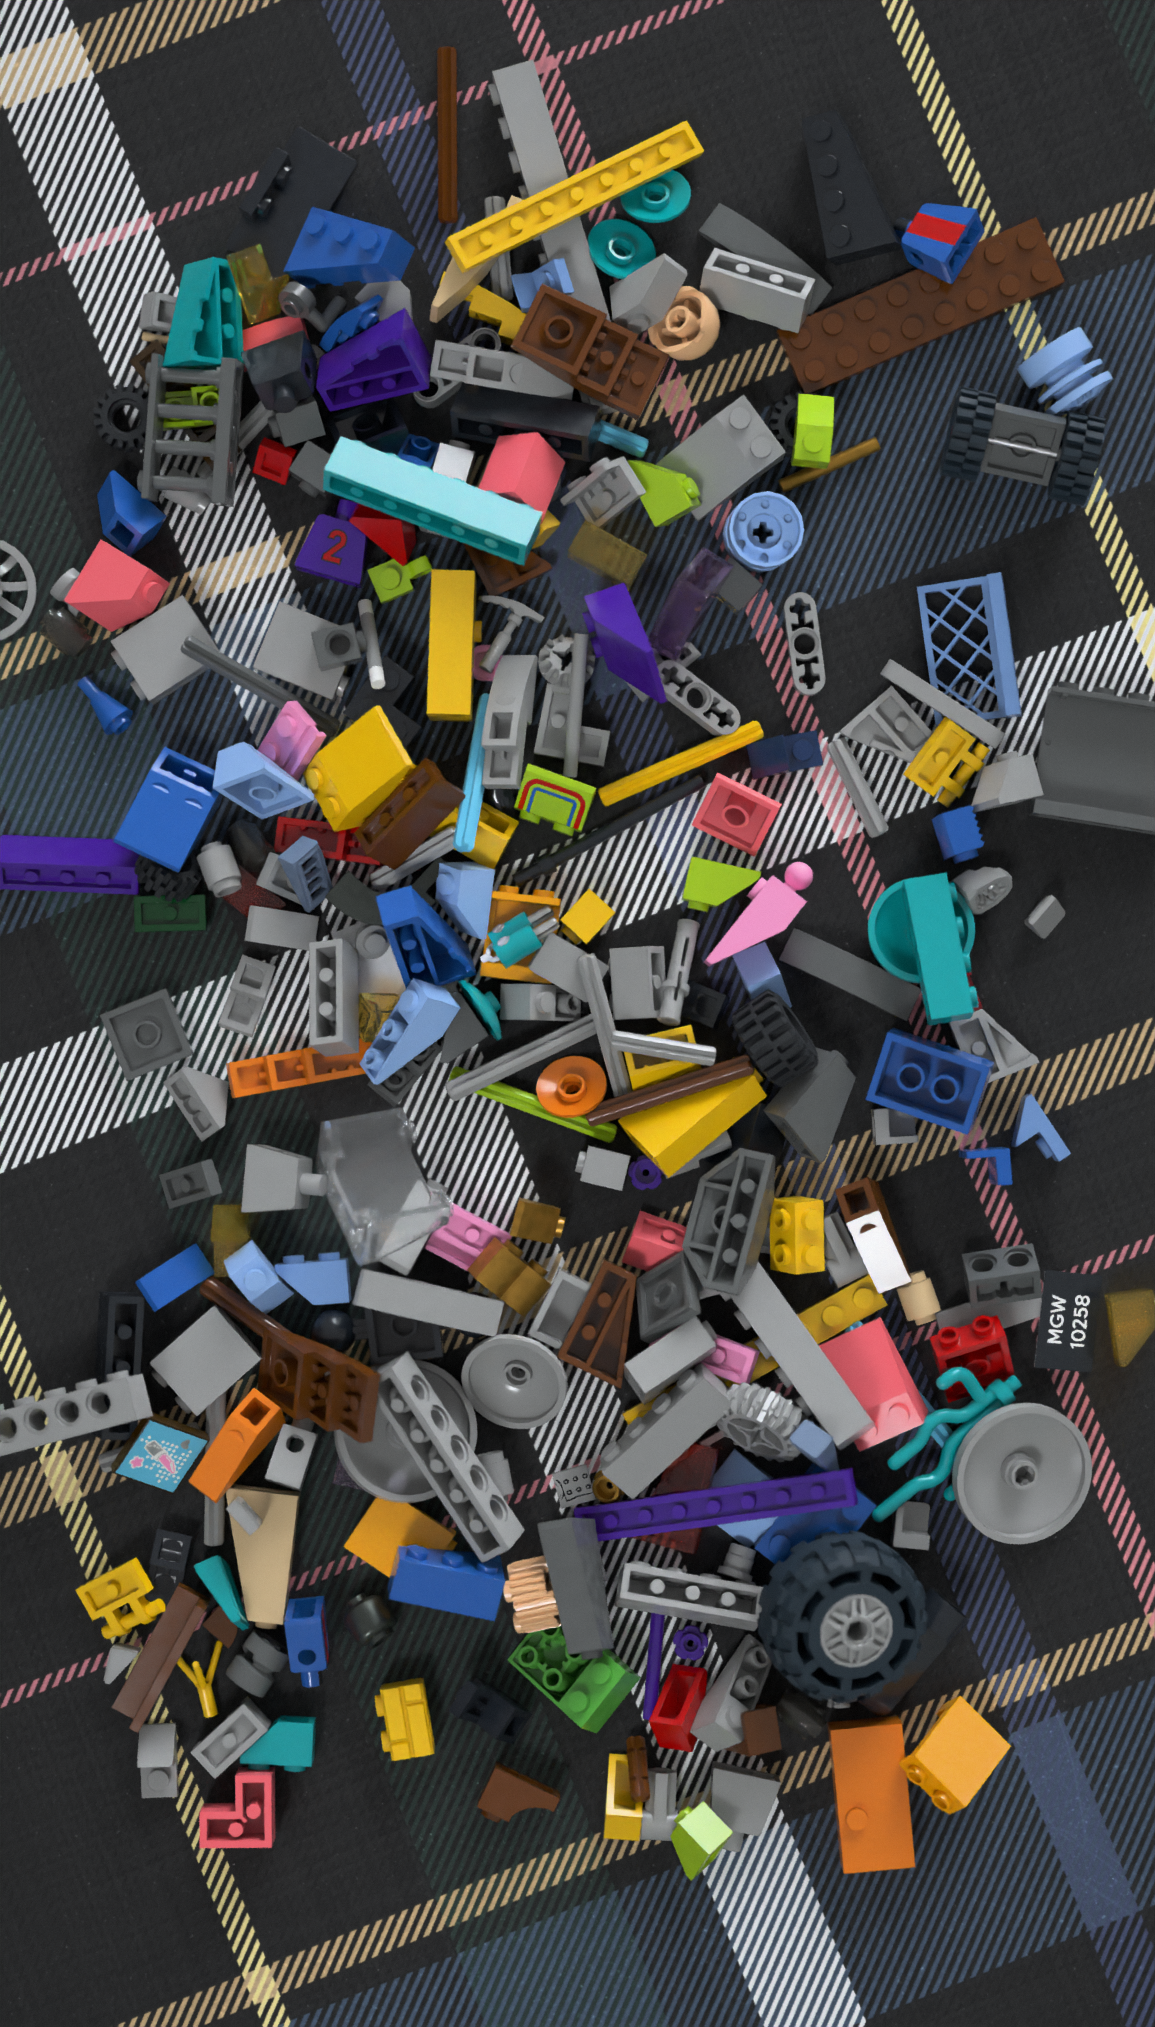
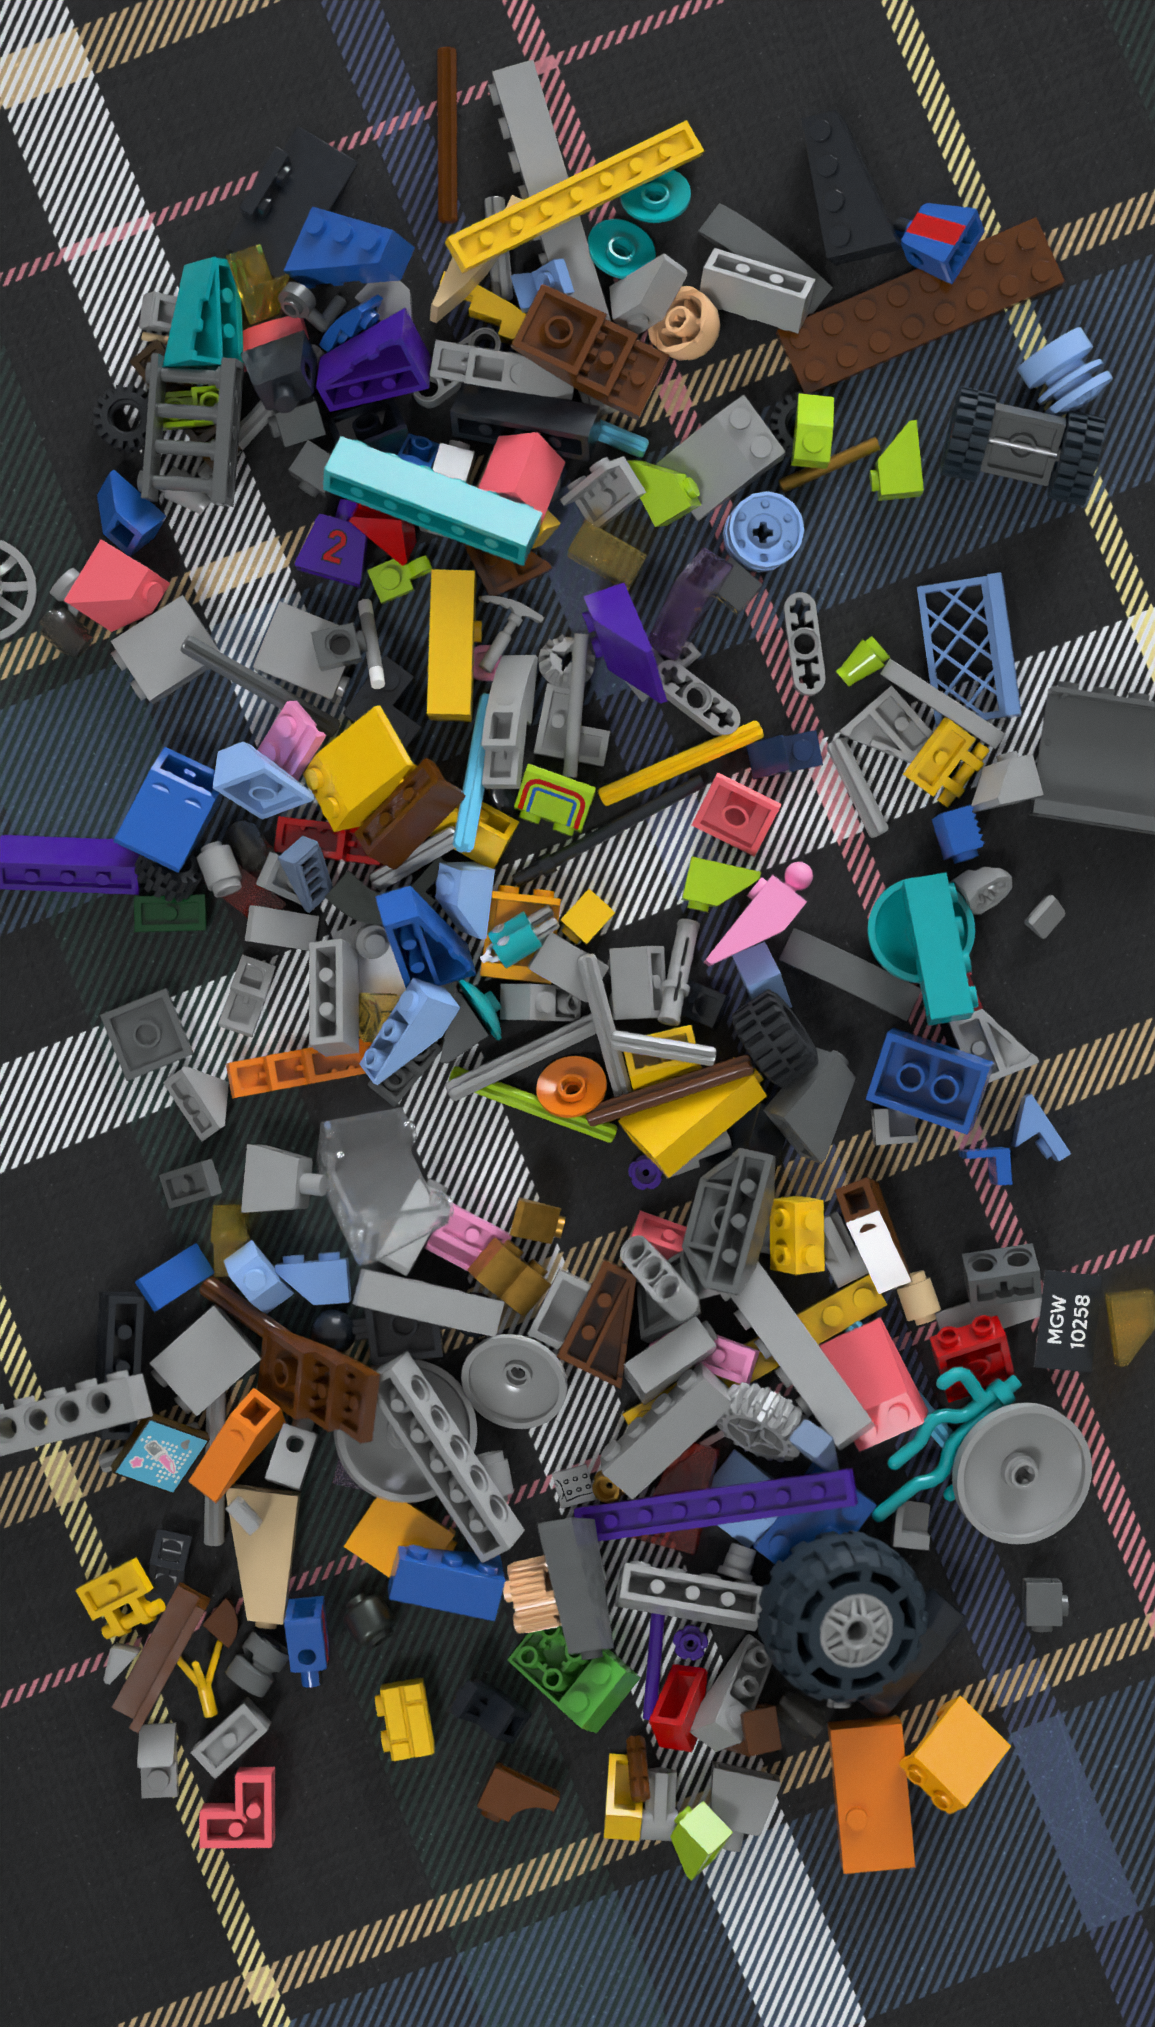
(111, 713): blue cone -> none
(220, 1582): teal slope -> none
(274, 461): red plate -> none
(285, 1743): teal slope -> none
(603, 1167): light grey brick -> none
(659, 1278): none -> light grey beam
(863, 661): none -> lime cone
(899, 467): none -> lime slope
(1043, 1603): none -> dark grey brick

